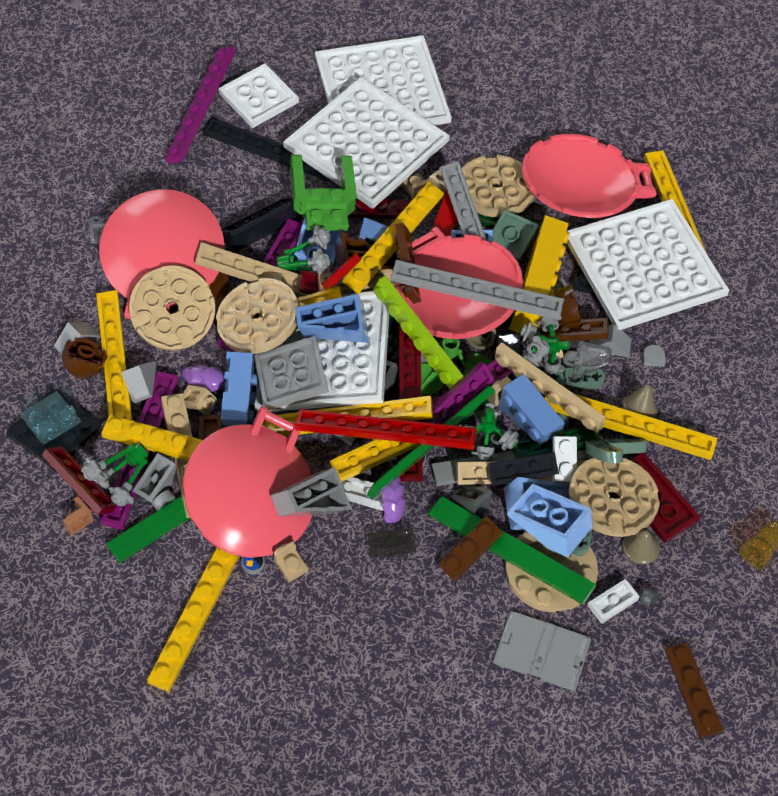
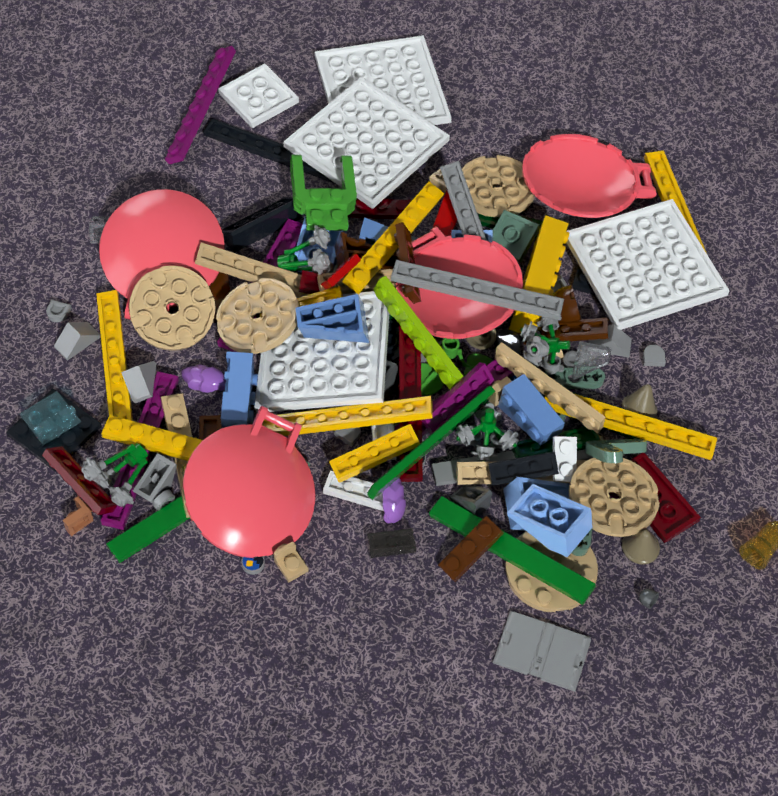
(58, 311): none -> light grey tile
(83, 358): reddish brown cylinder -> none
(192, 620): yellow plate -> none
(199, 399): tan bracket -> none
(291, 373): light grey plate -> none
(314, 495): light grey wedge -> none
(386, 429): red tile -> none
(414, 184): tan bracket -> none
(613, 601): white plate -> none
(693, 691): reddish brown plate -> none

